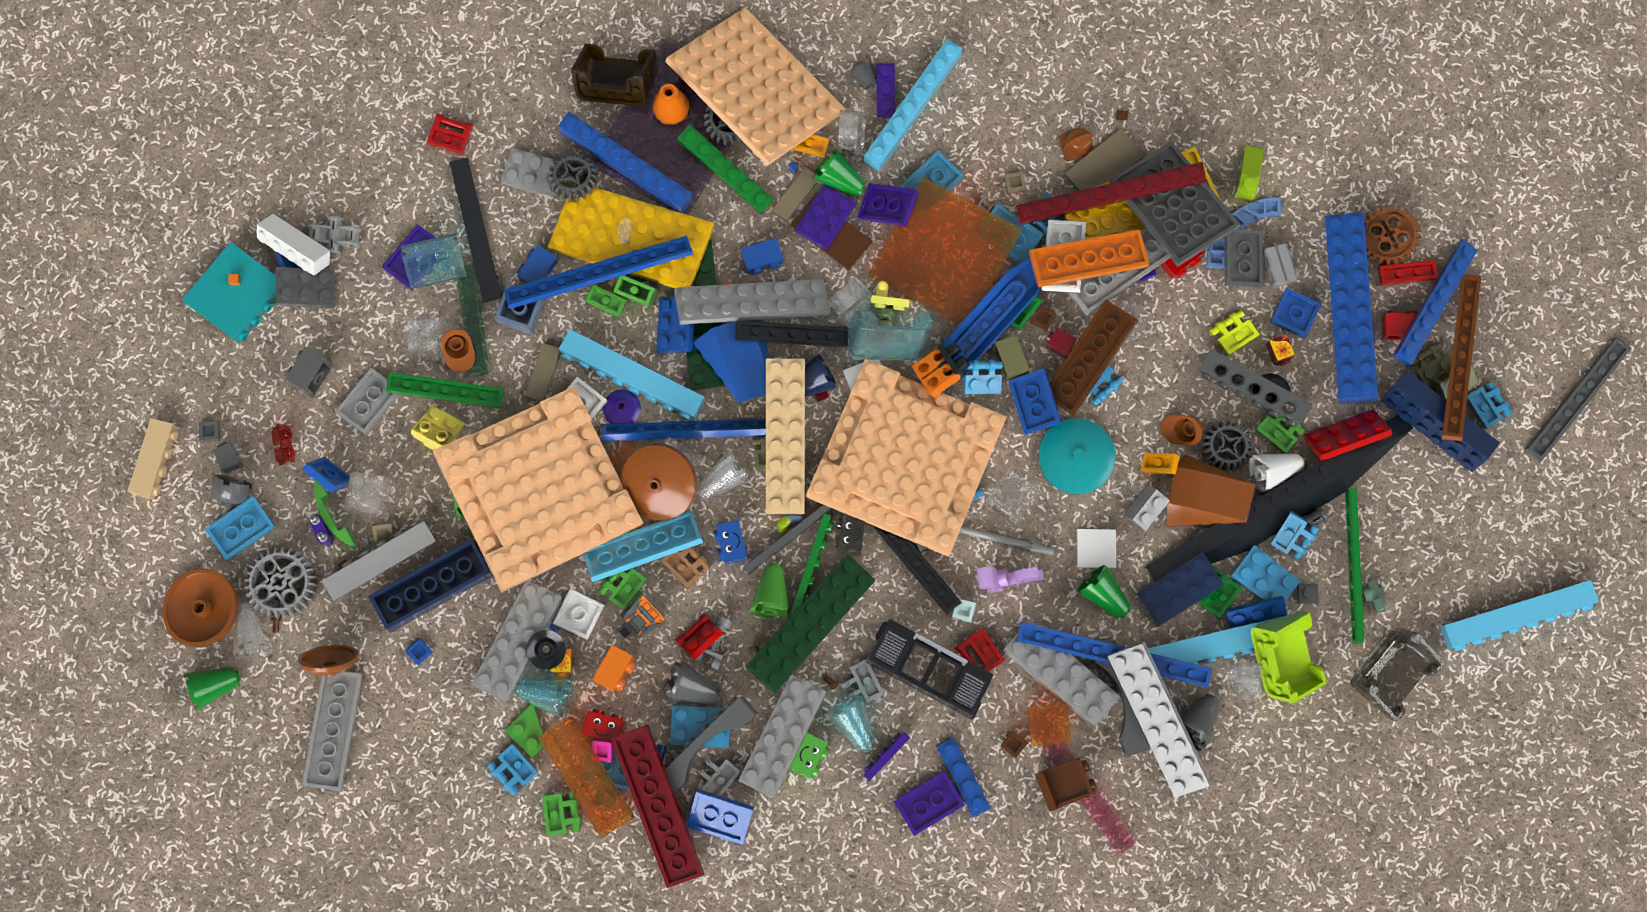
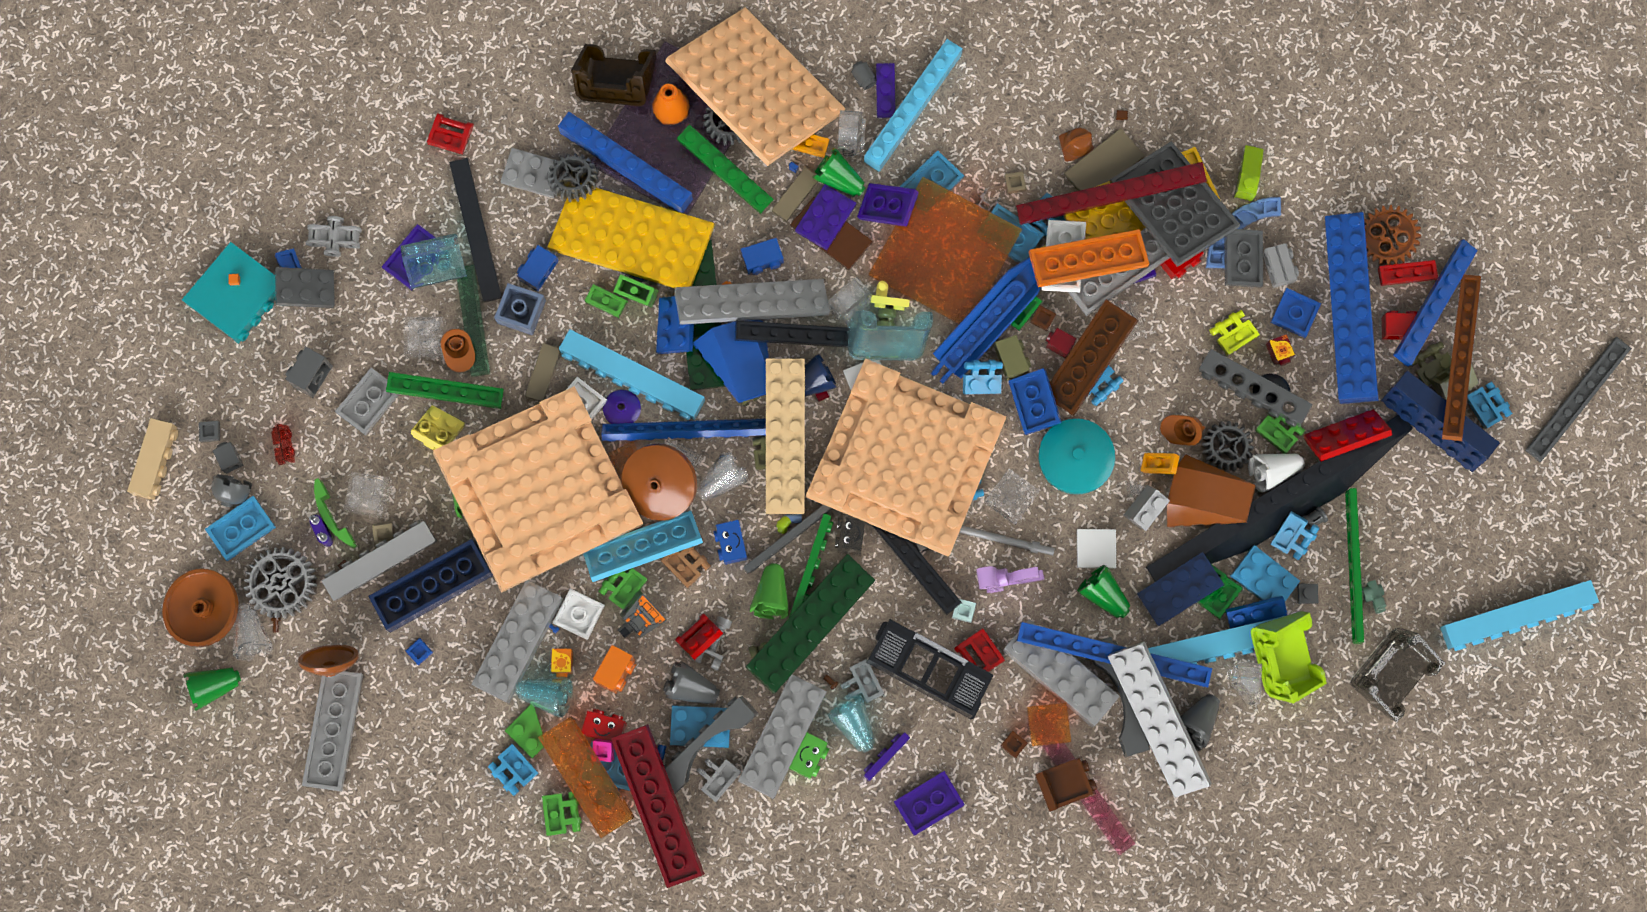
(293, 244): white brick -> none
(327, 474): blue plate -> none
(553, 657): black dish -> none
(598, 272): blue plate -> none
(624, 230): clear plate -> none
(720, 816): plate -> none
(941, 369): orange hips -> none
(963, 777): blue plate -> none

